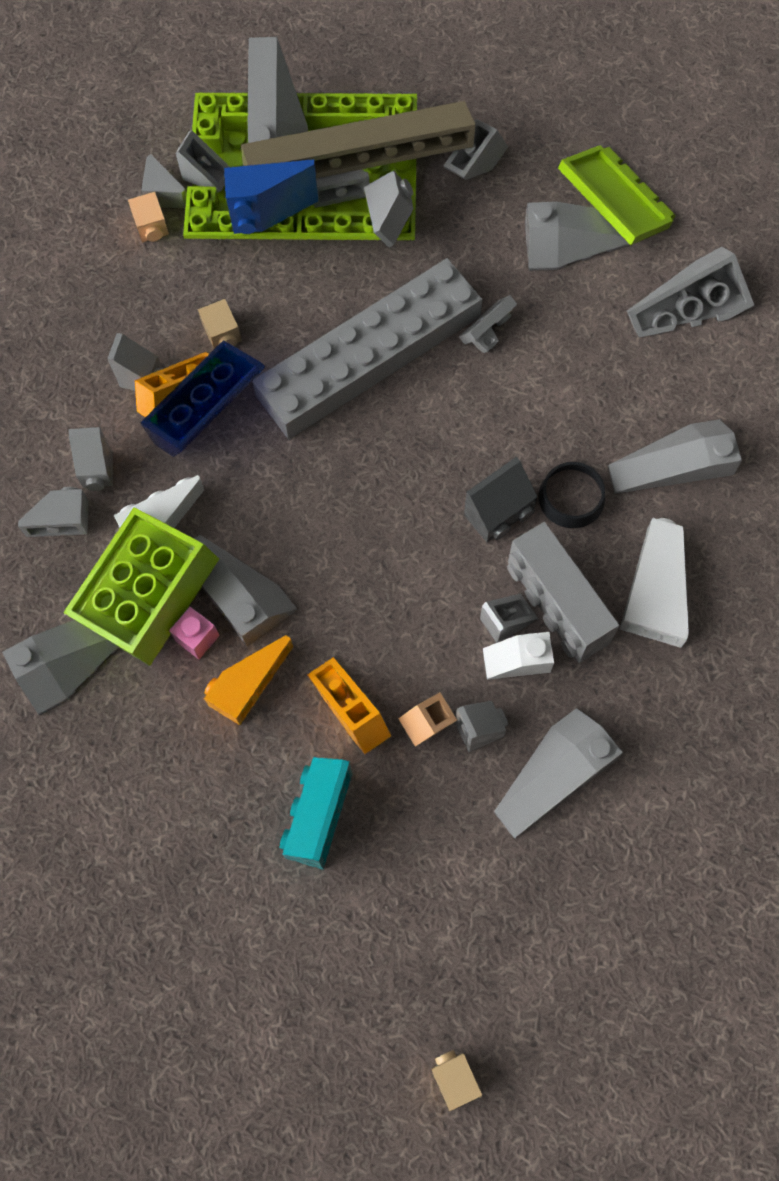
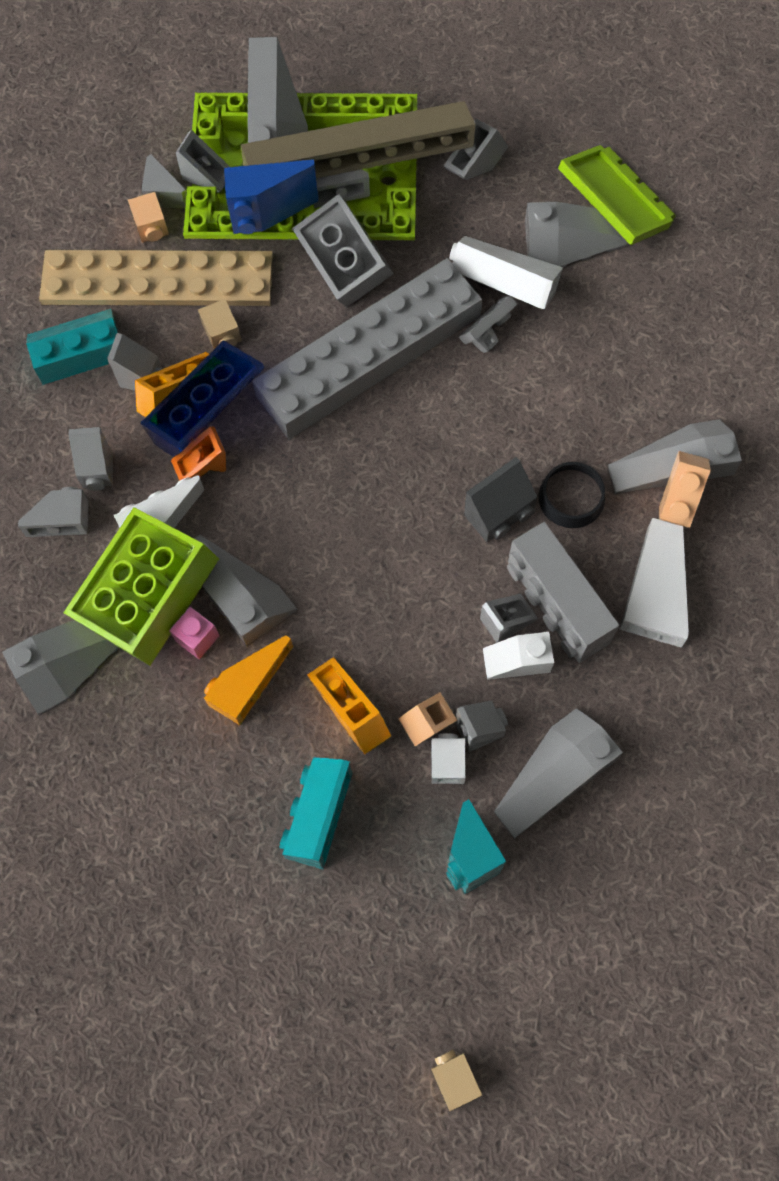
(72, 346): none -> teal slope
(156, 277): none -> tan plate
(200, 456): none -> orange slope
(342, 251): none -> light grey slope
(389, 206): light grey slope -> none
(448, 759): none -> white brick
(473, 852): none -> teal slope
(507, 271): none -> white slope
(684, 489): none -> light nougat brick
(699, 292): light grey wedge -> none

